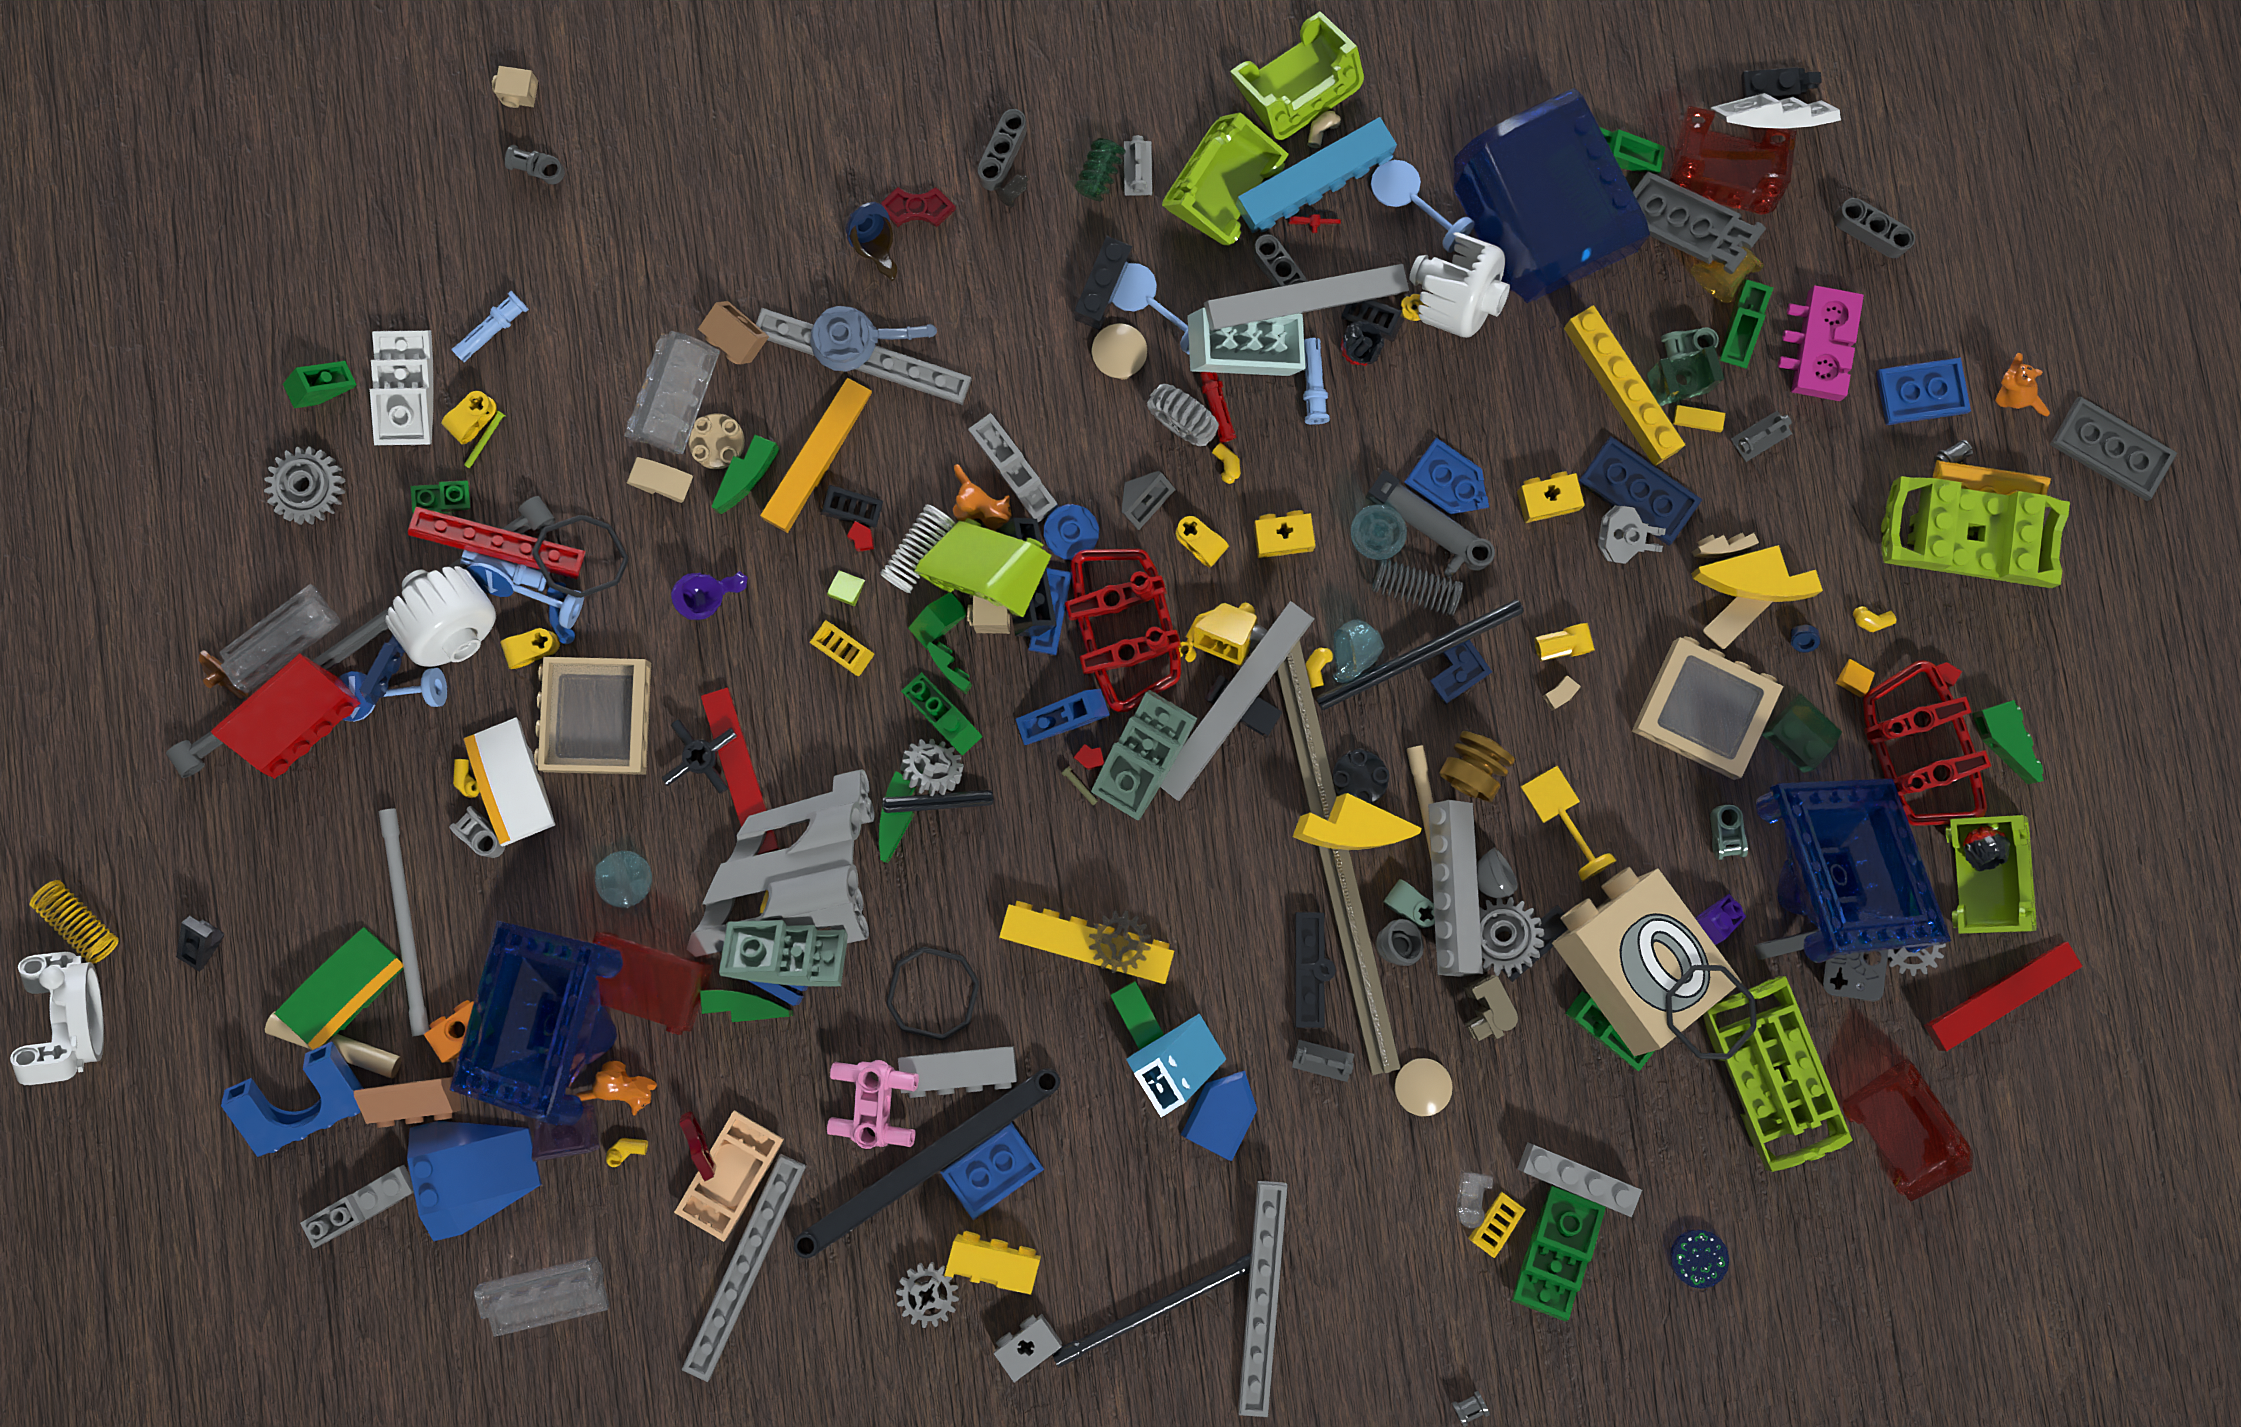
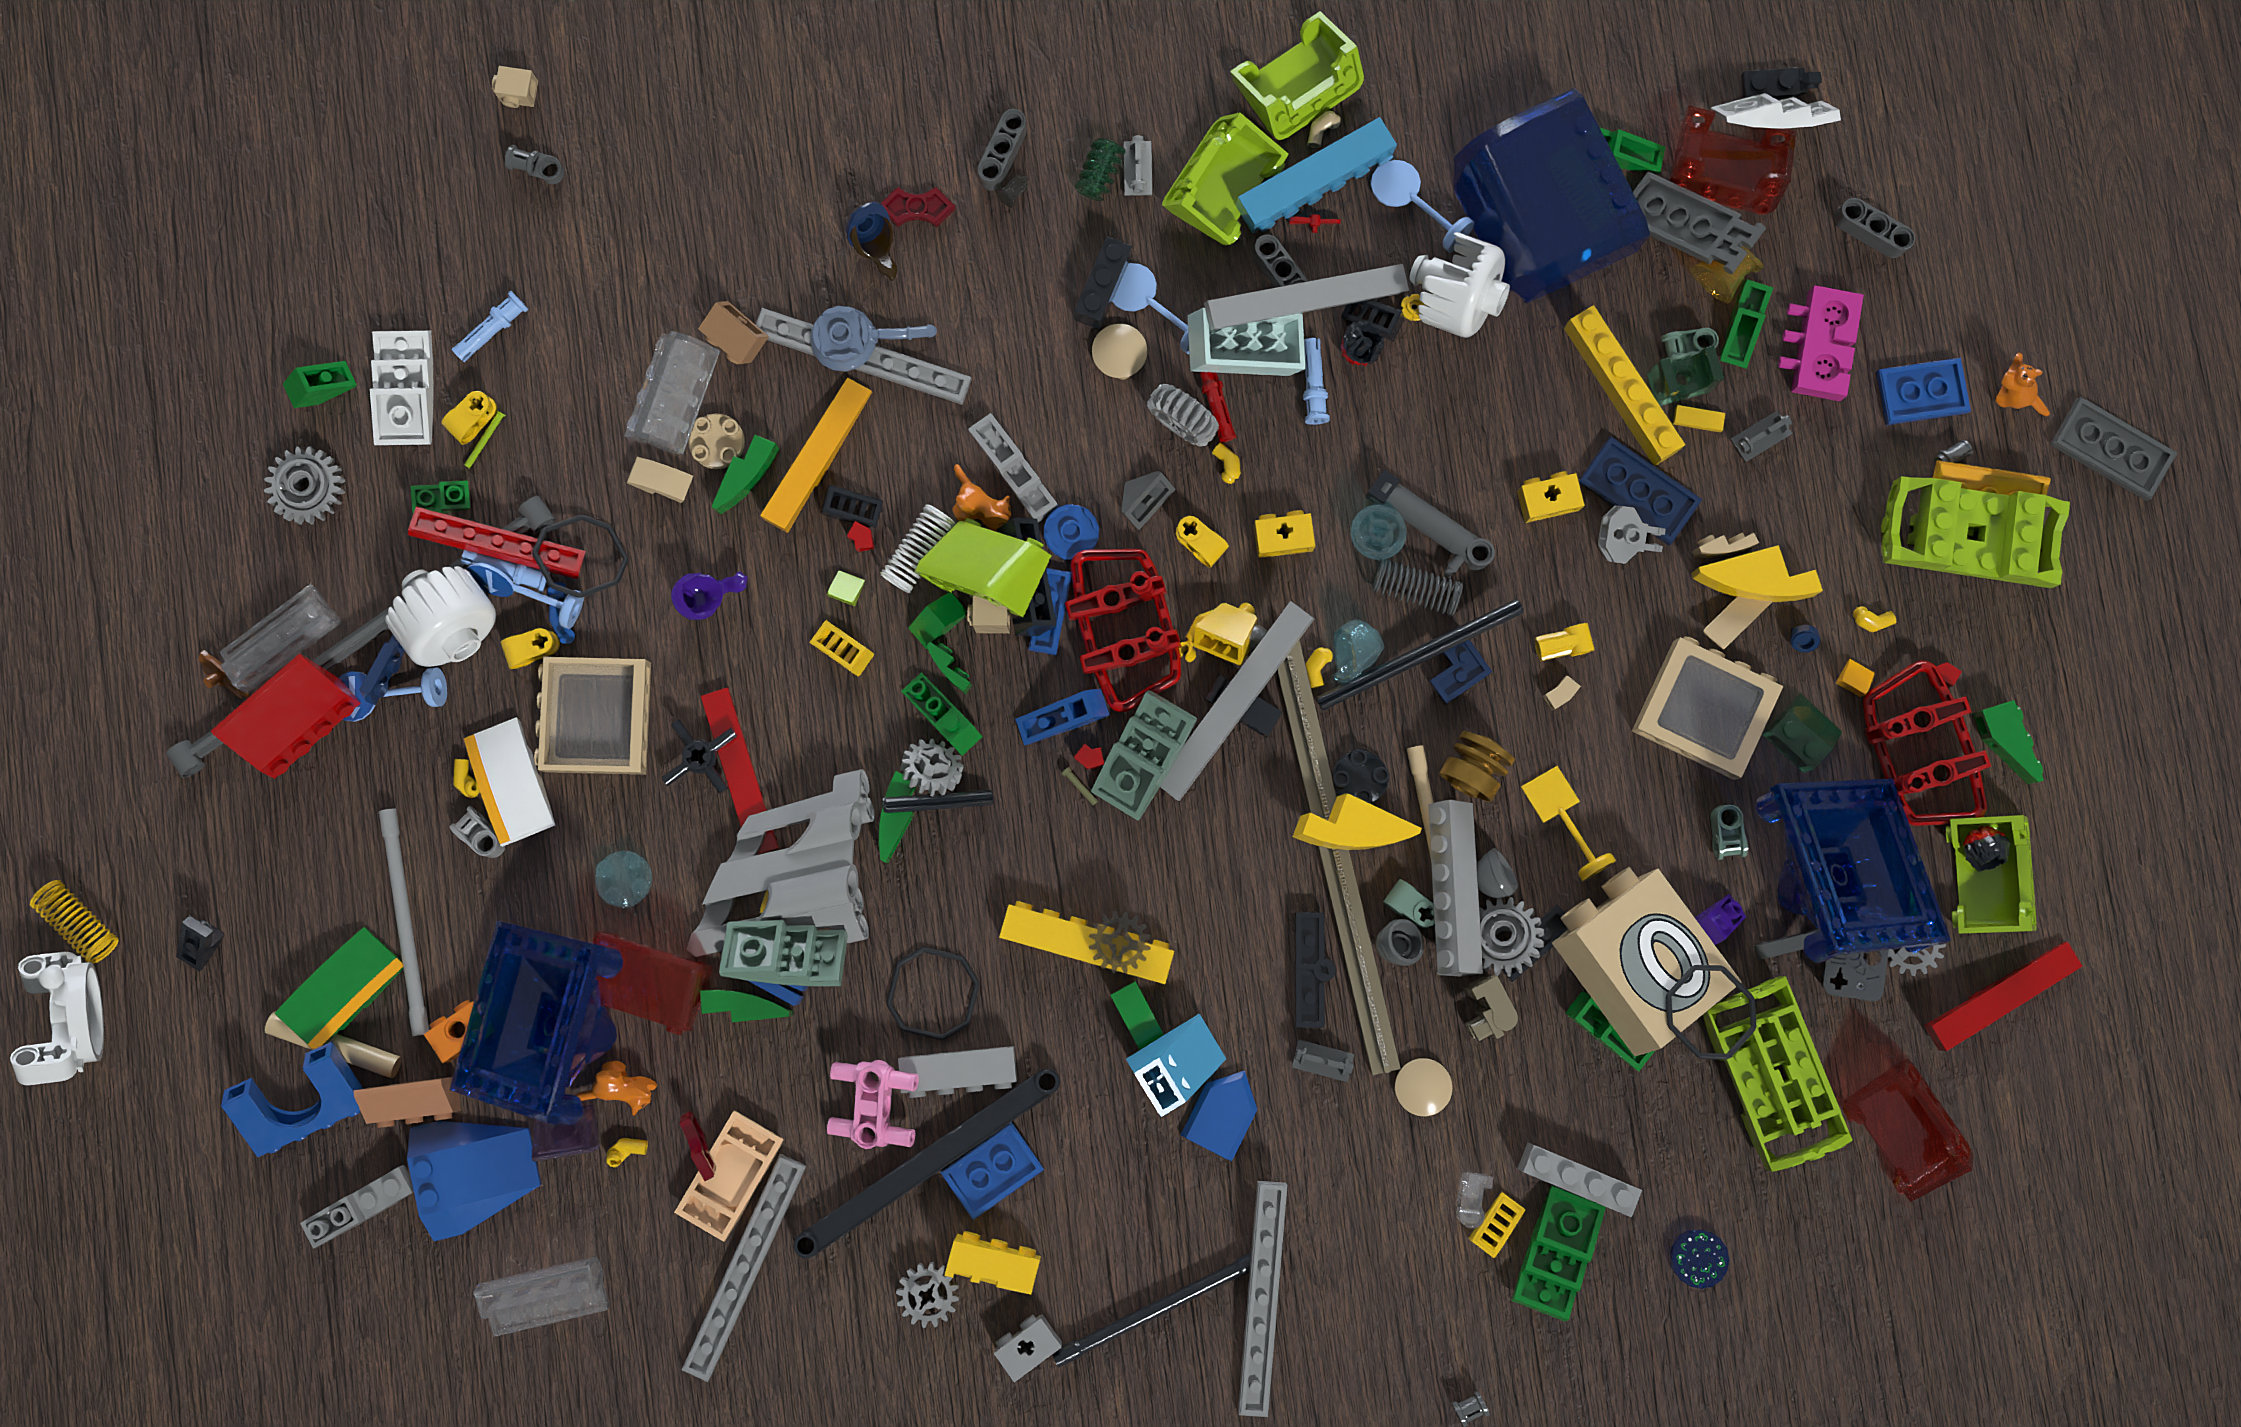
(1448, 480): blue tile -> none

